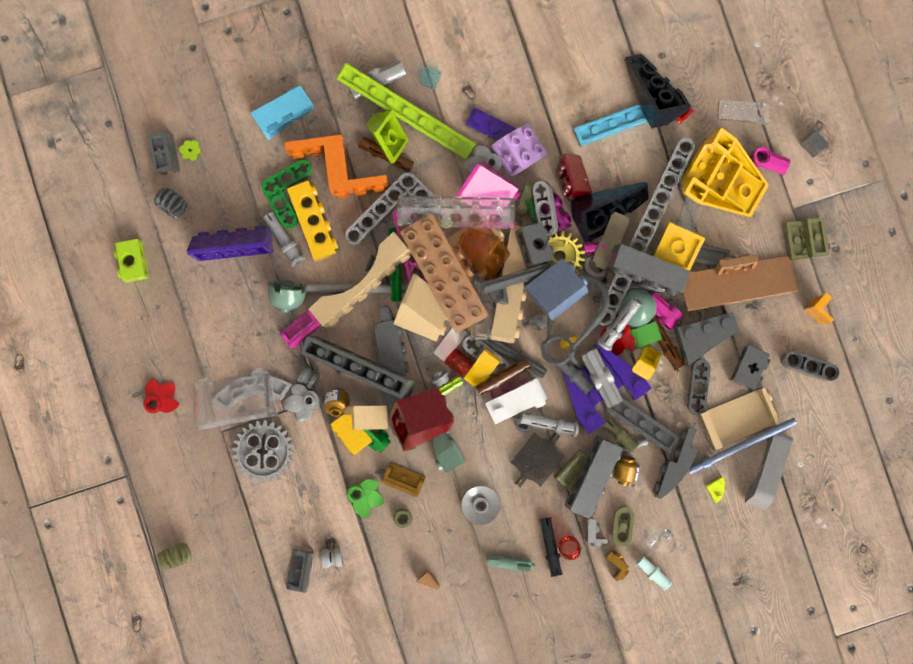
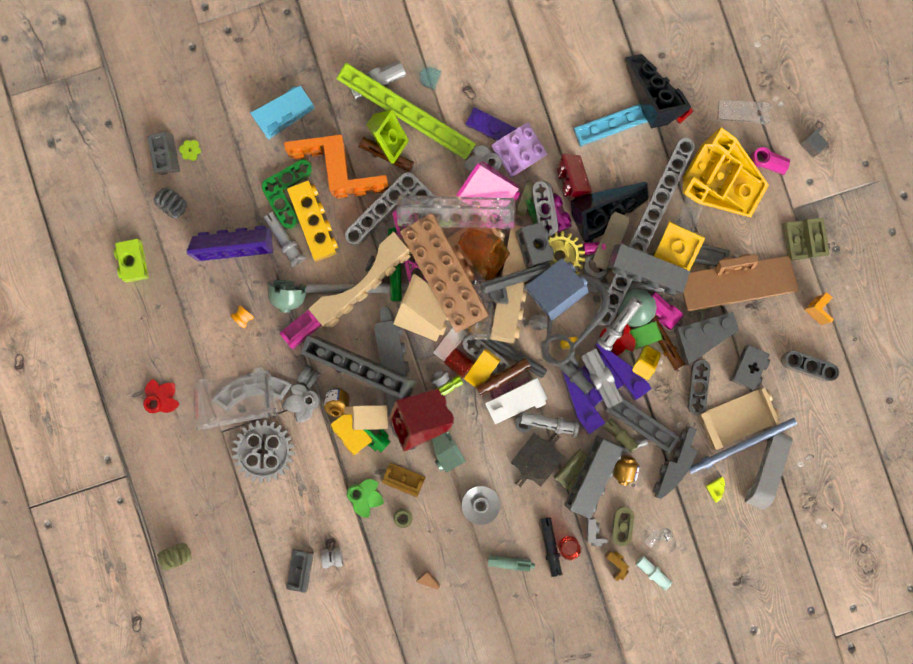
(241, 316): none -> light orange wheel

